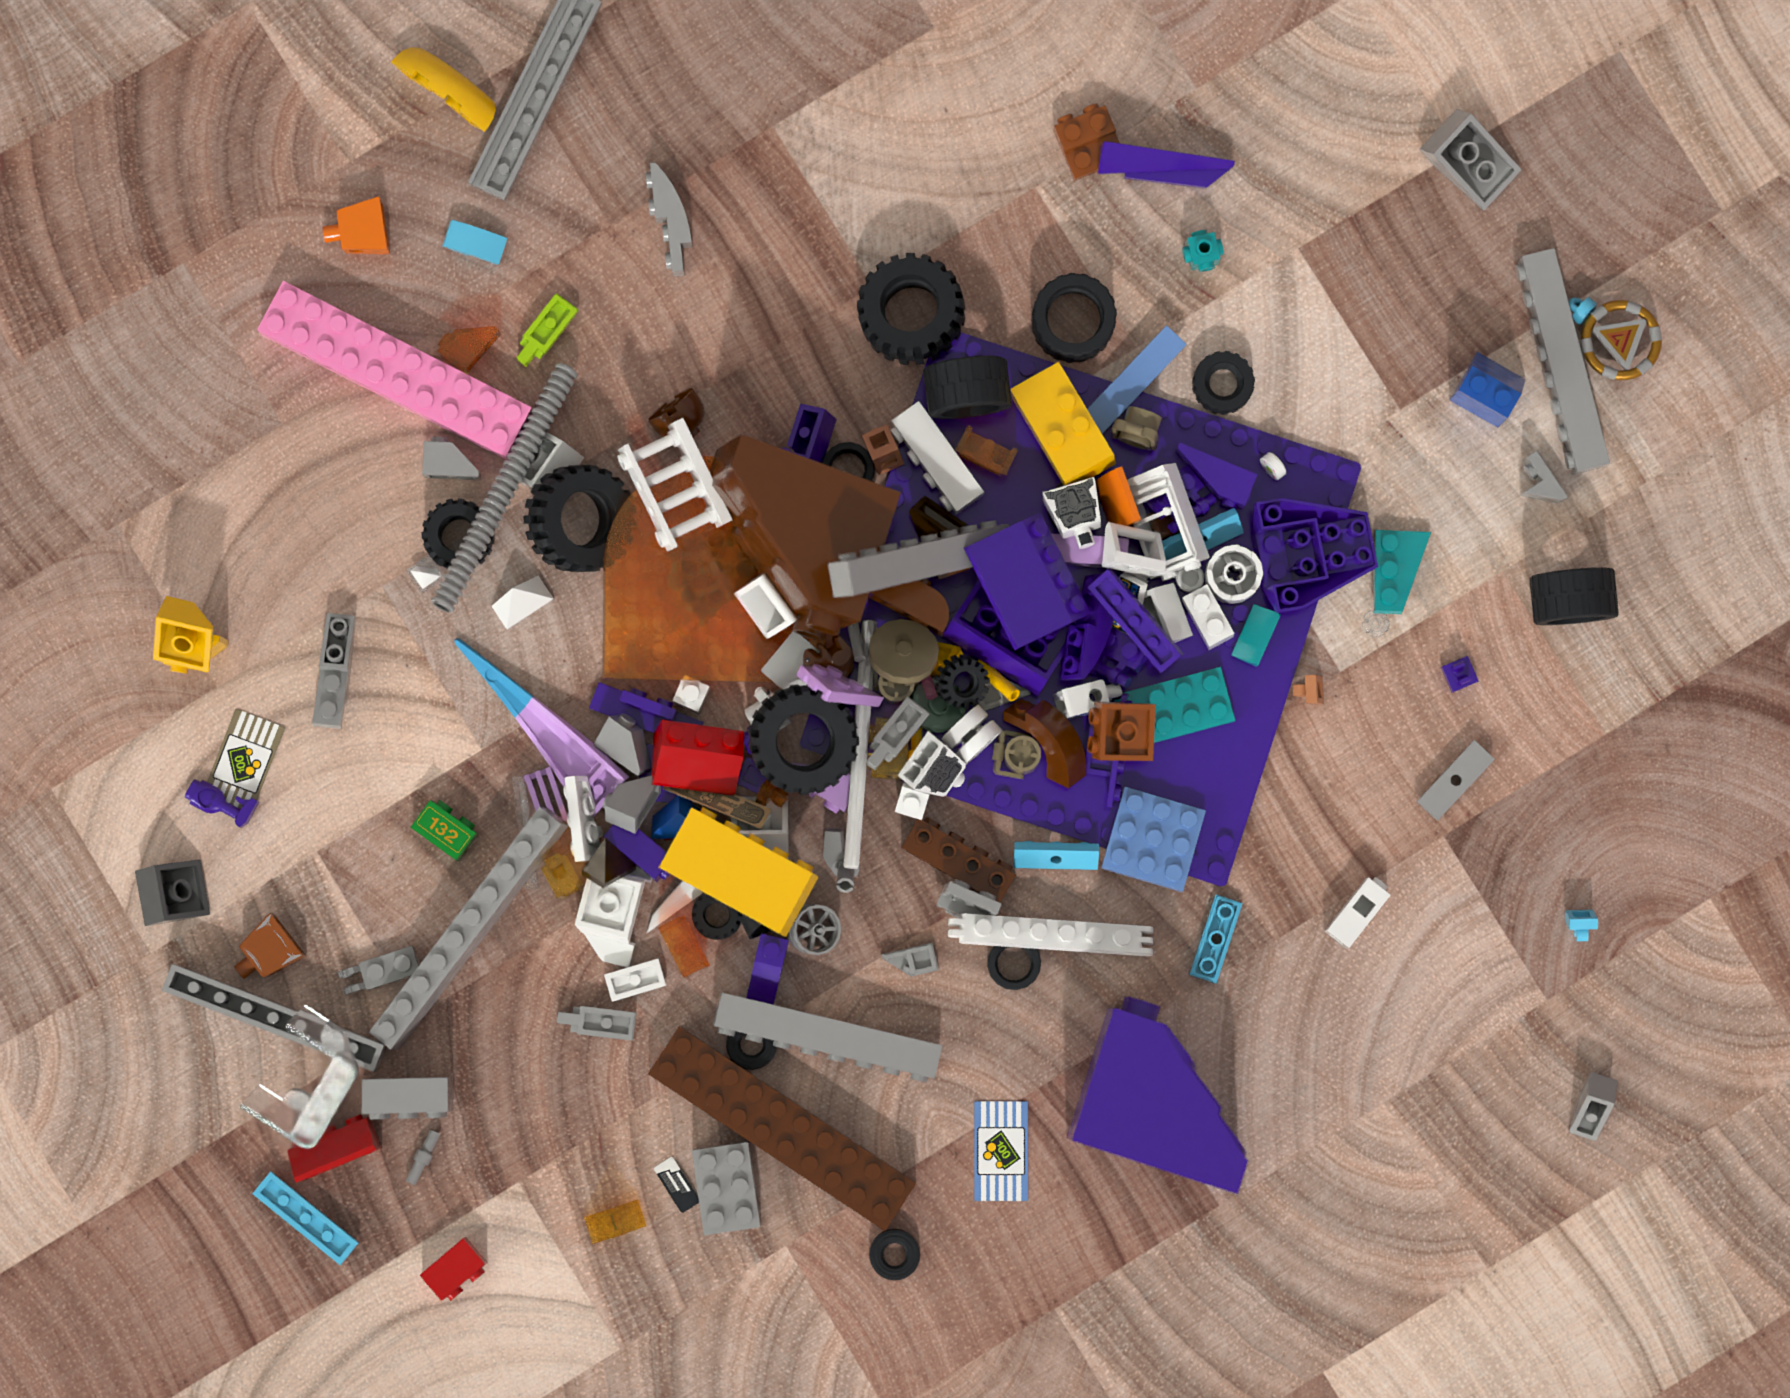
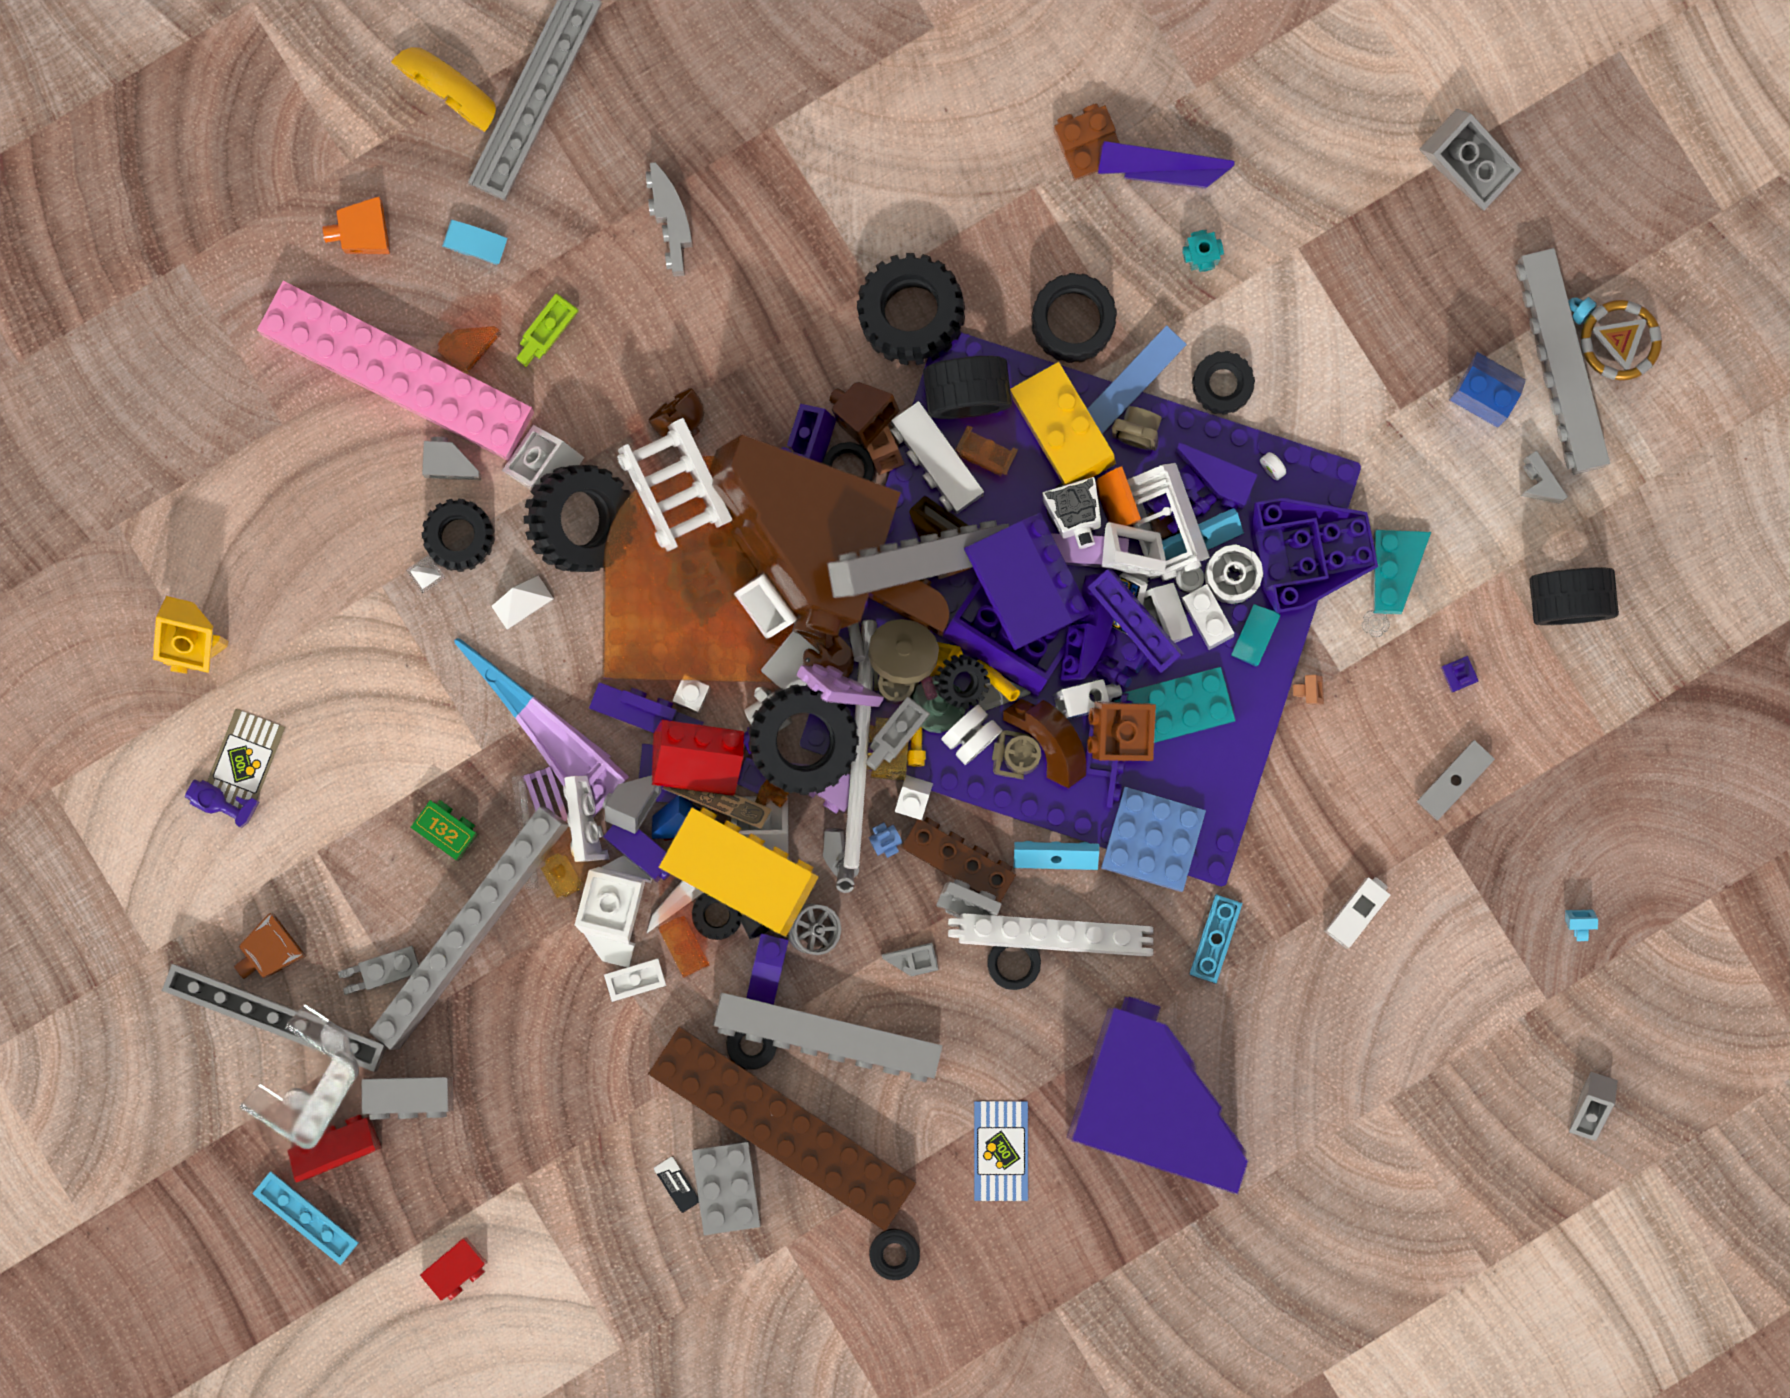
(172, 892): dark grey slope -> none
(334, 671): light grey slope -> none
(422, 1157): light grey bar -> none
(504, 487): light grey piece -> none
(600, 1022): light grey hinge -> none
(607, 865): dark brown slope -> none
(615, 1221): clear yellow slope -> none
(624, 743): light grey slope -> none
(863, 411): none -> reddish brown torso
(885, 840): none -> medium blue gear
(933, 767): white torso -> none

